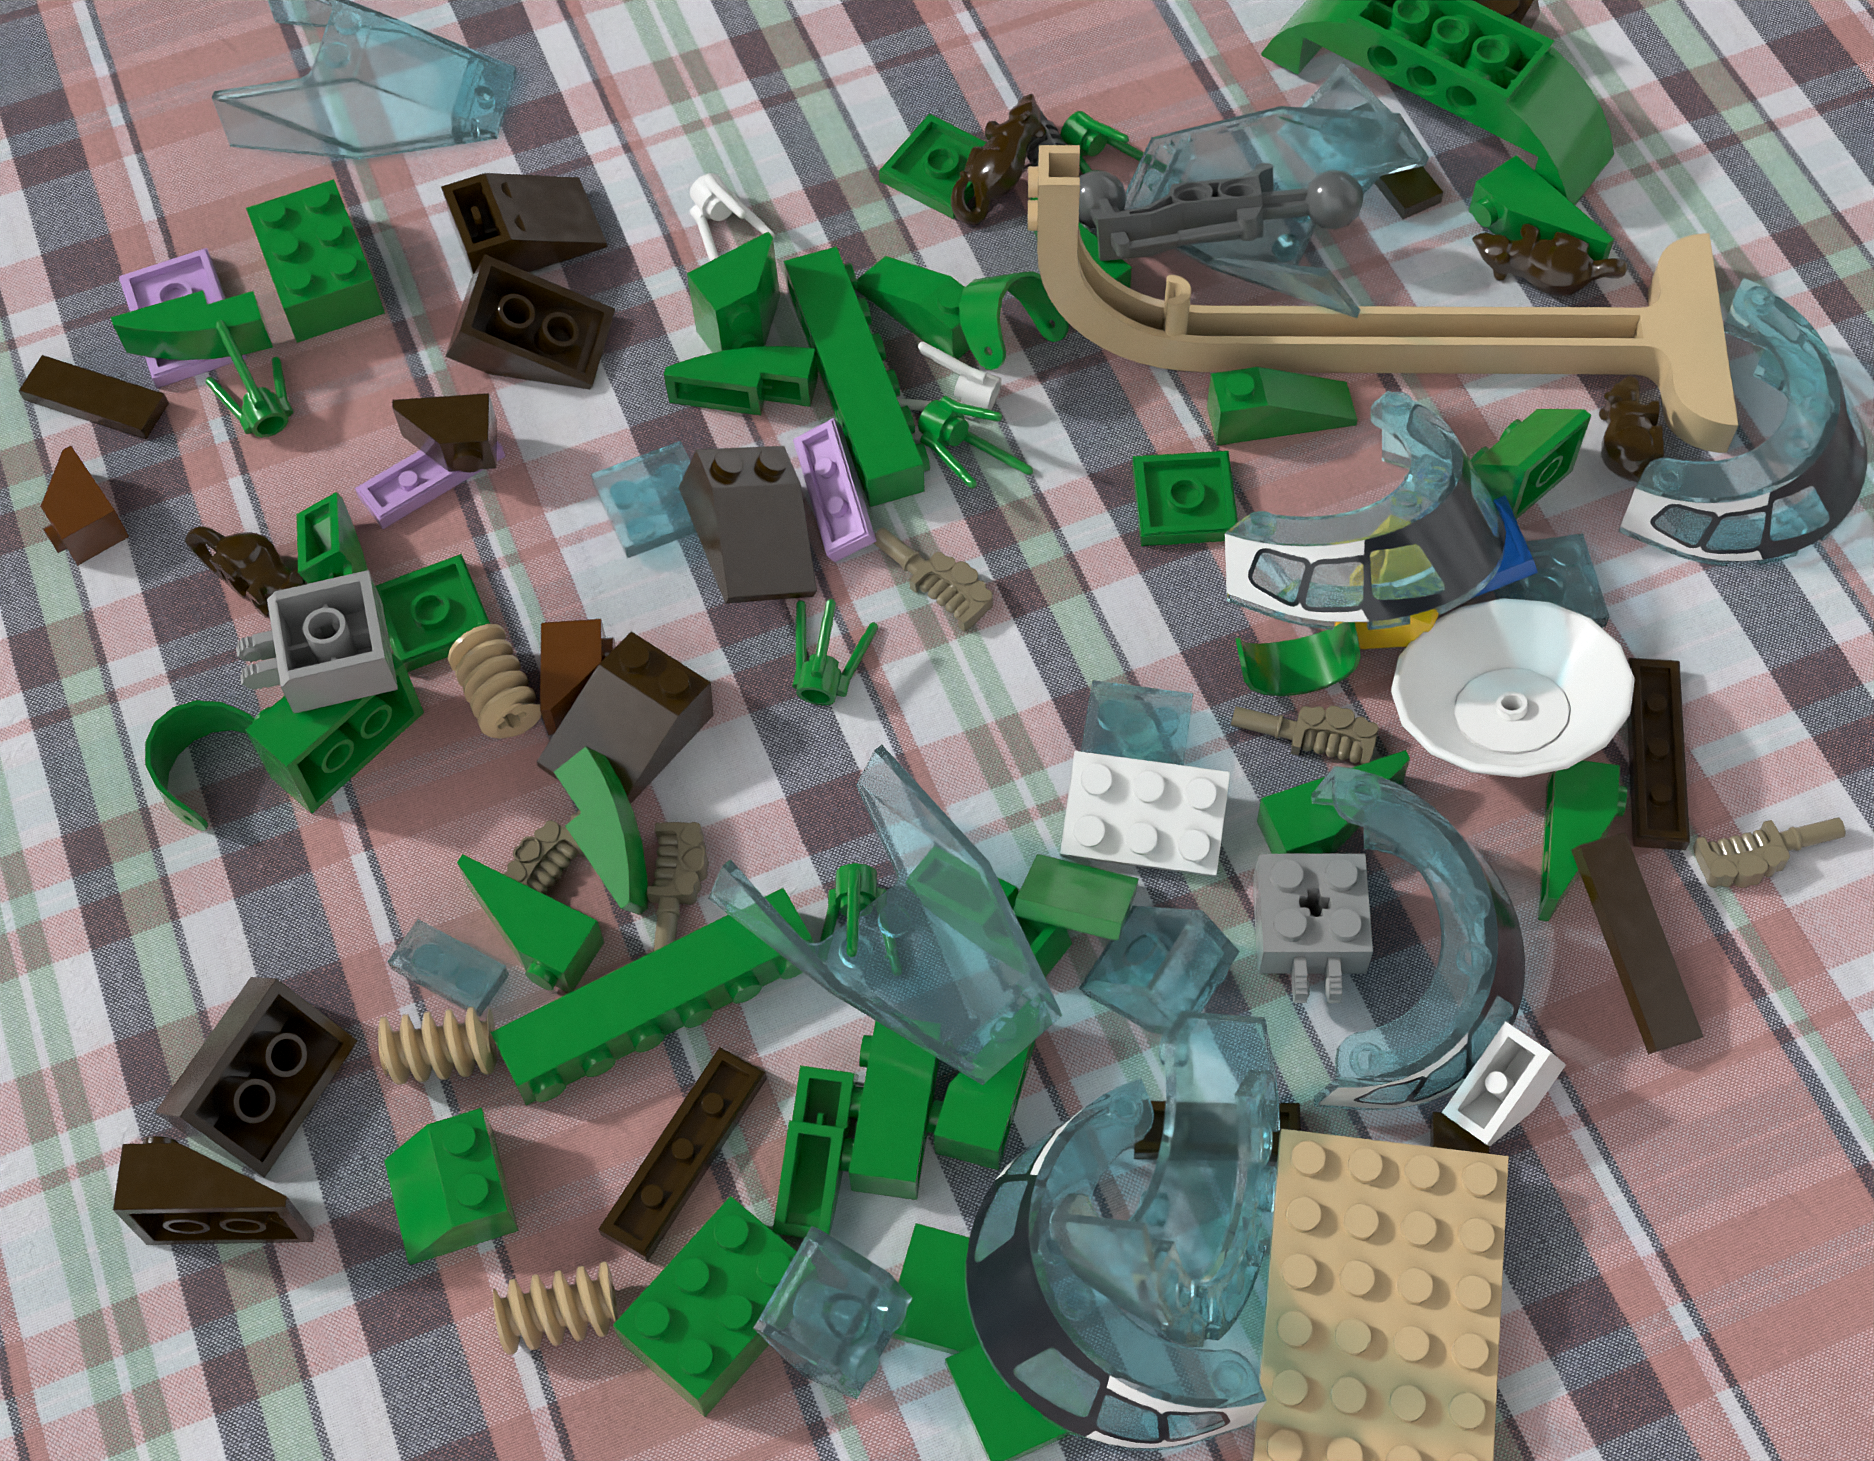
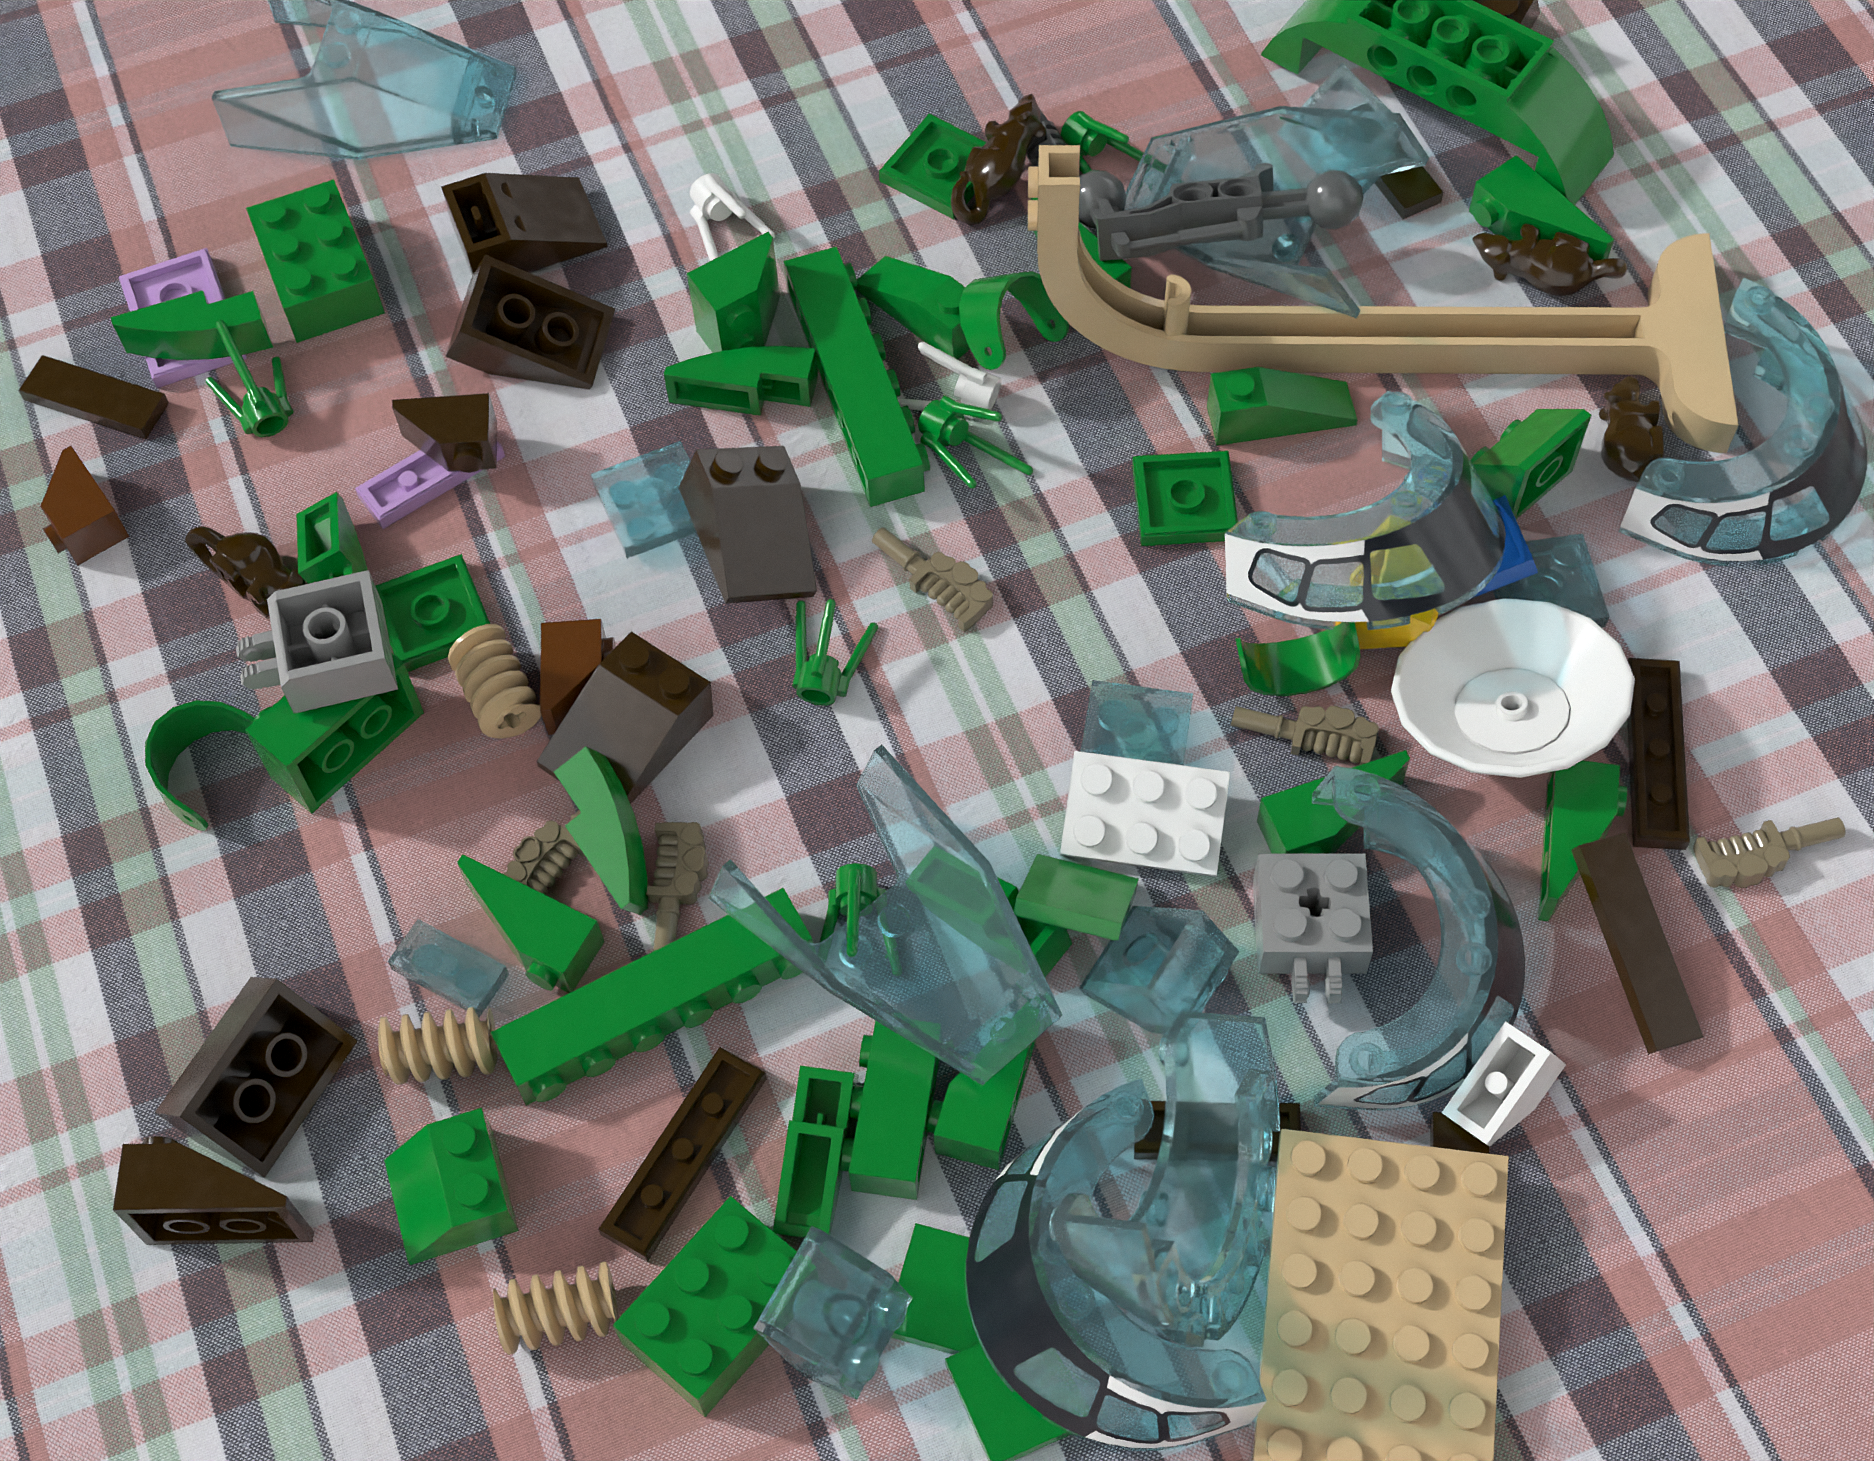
(834, 490): lavender tile -> none

